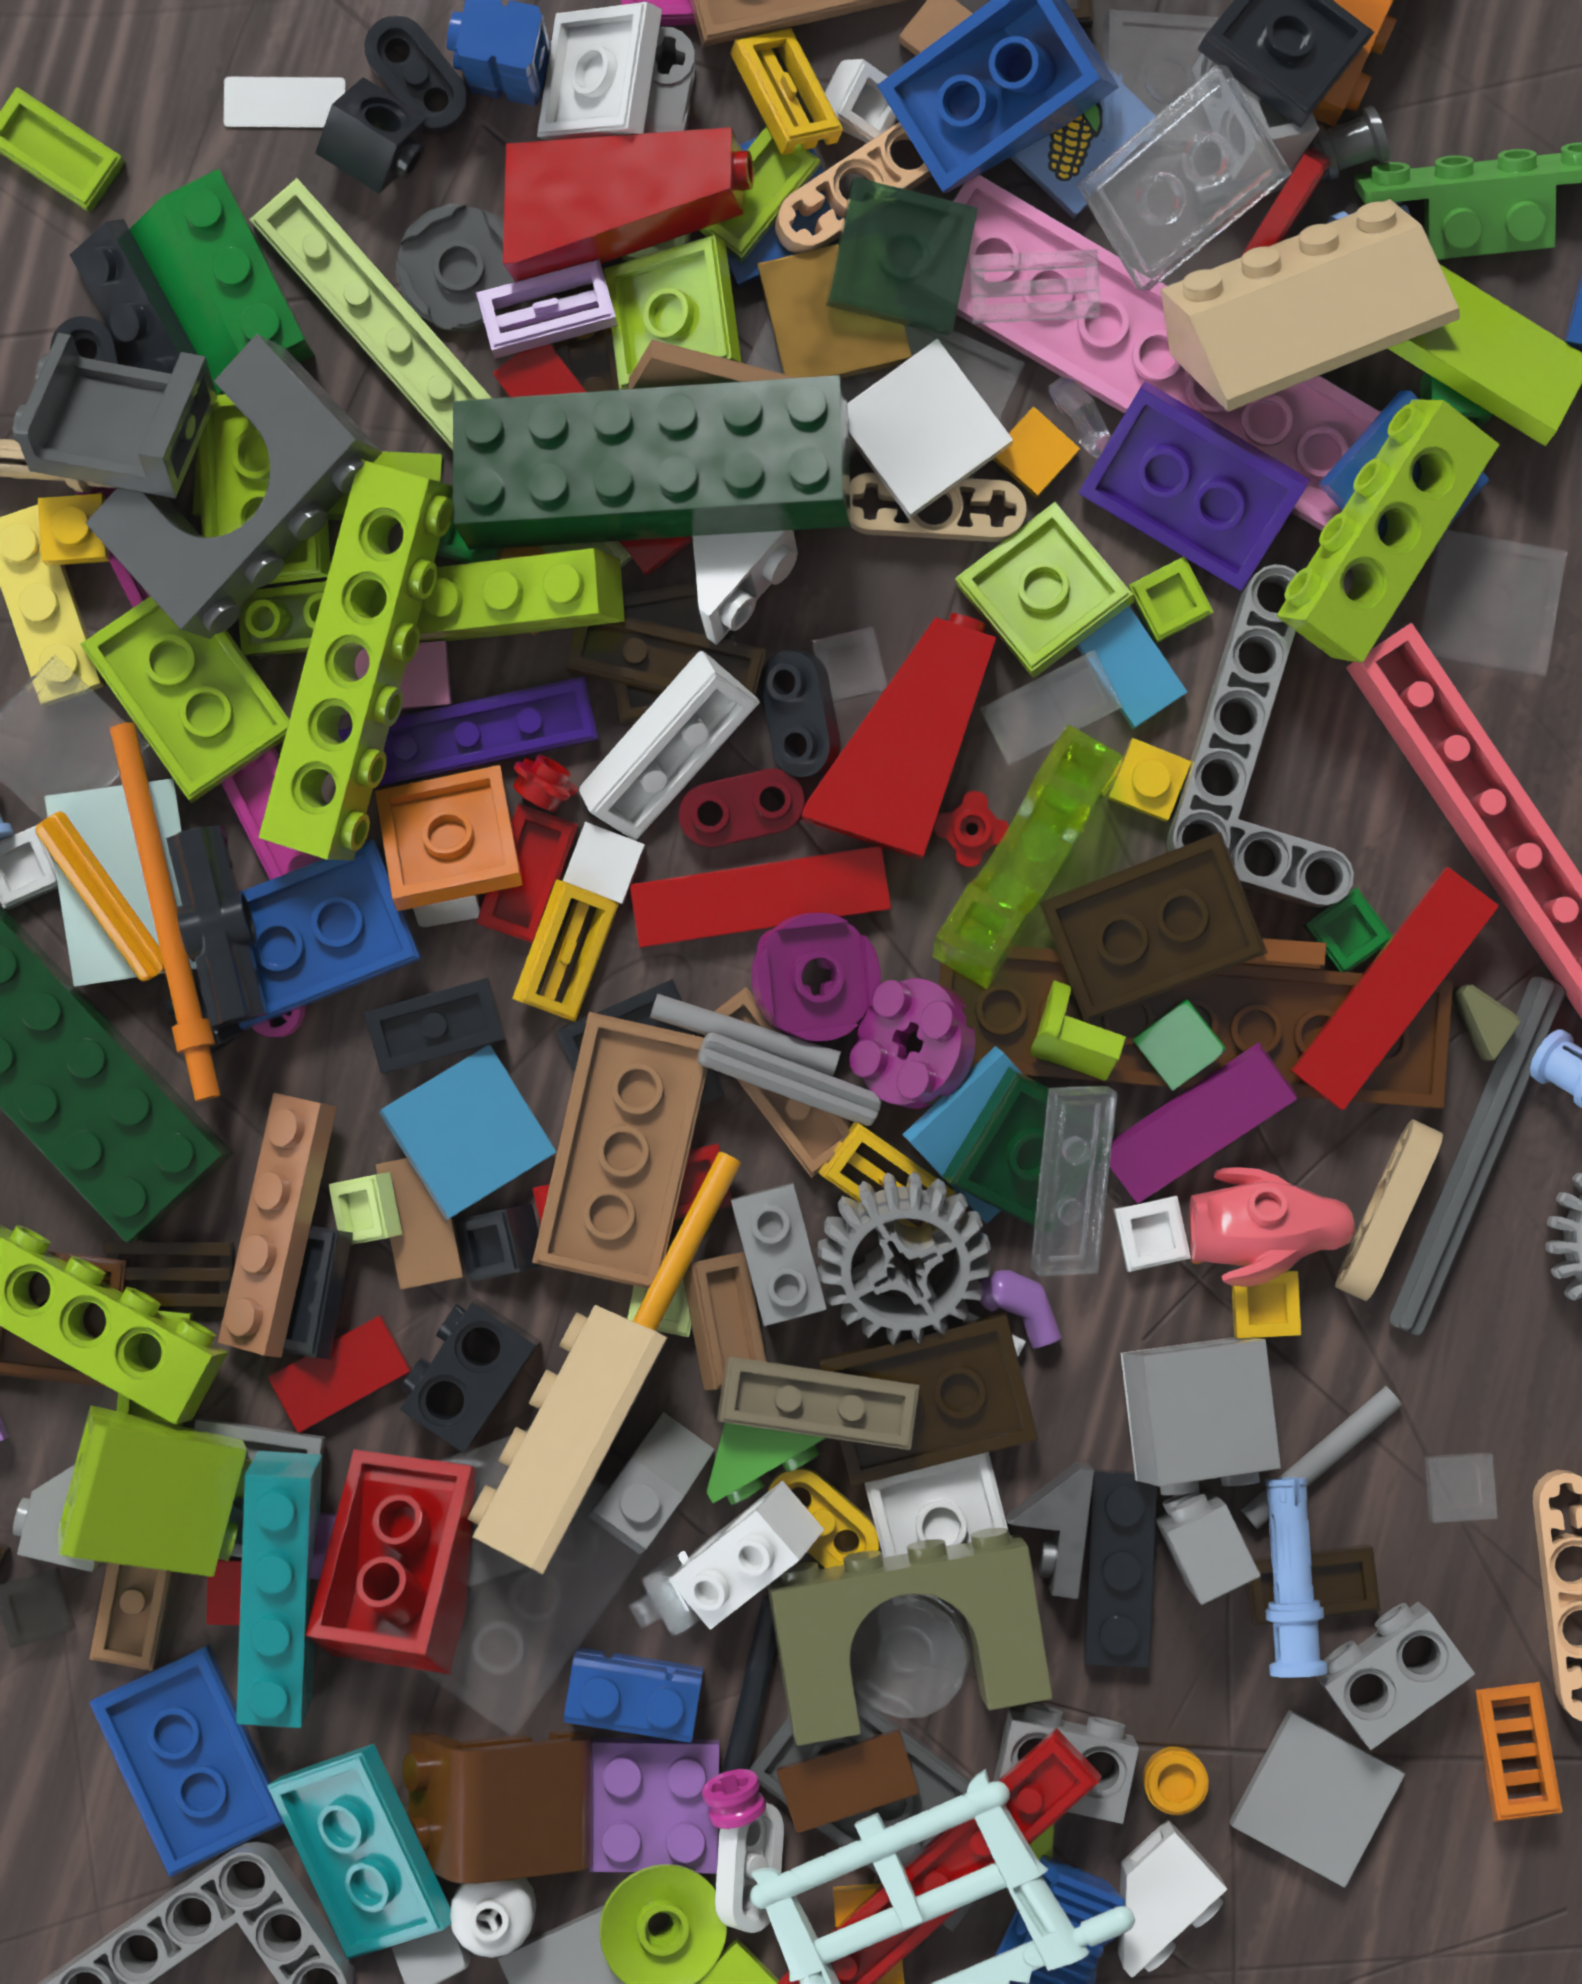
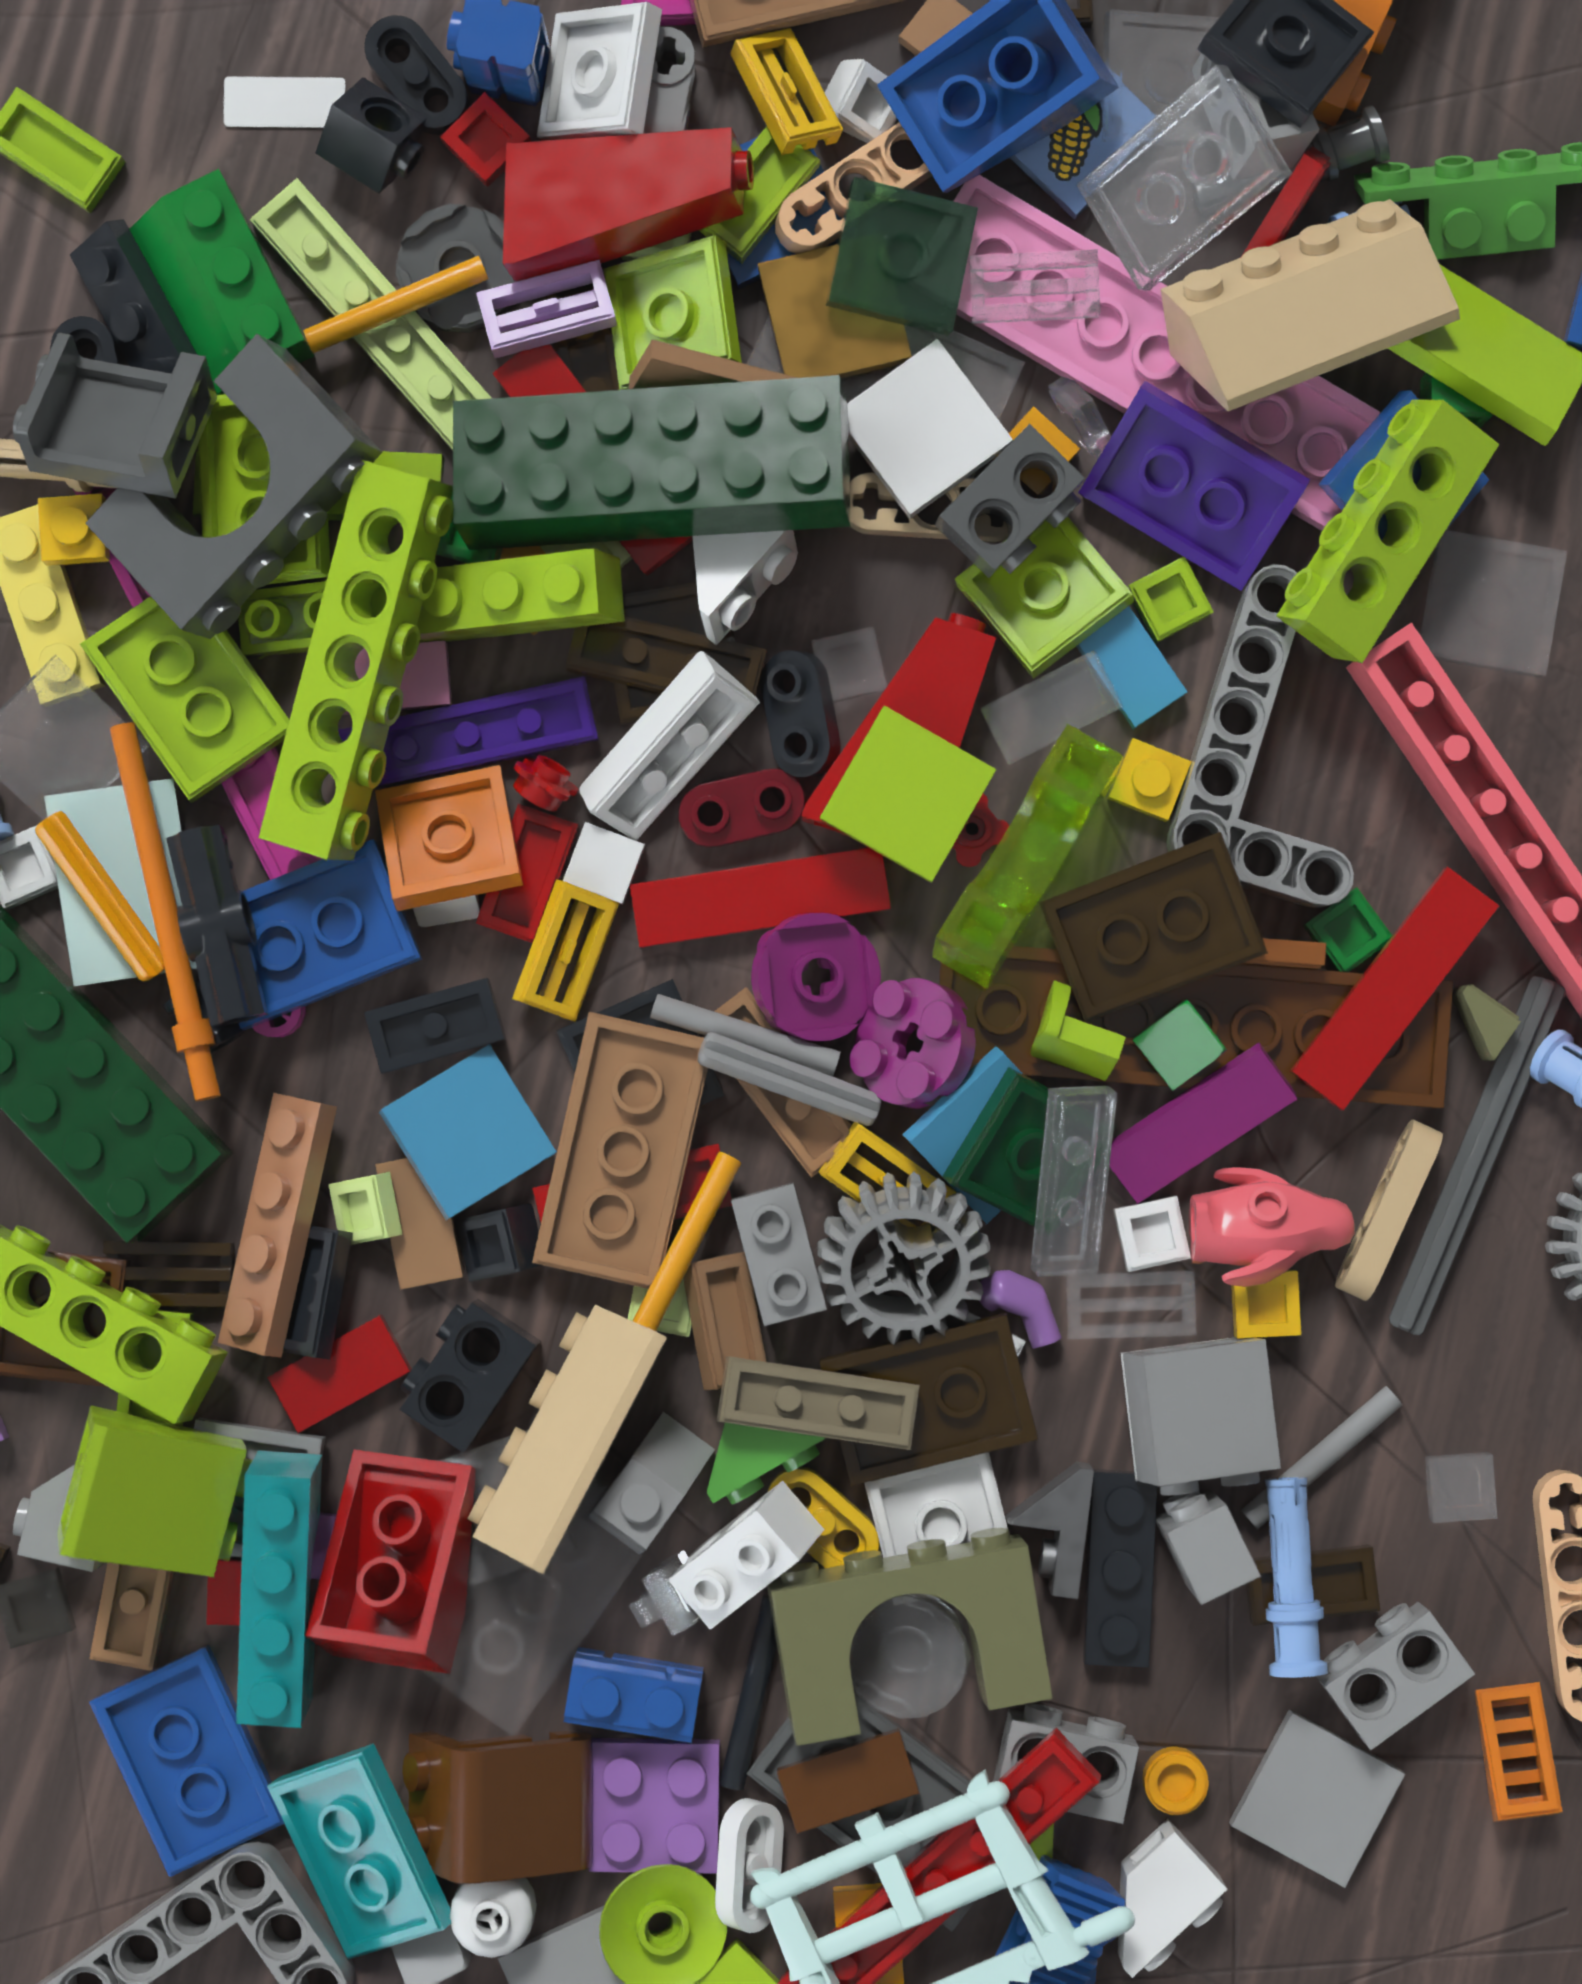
(395, 304): none -> light orange bar
(481, 138): none -> red plate
(734, 1798): dark pink bush -> none
(907, 794): none -> lime tile
(1000, 493): none -> dark grey brick
(1186, 1302): none -> clear tile

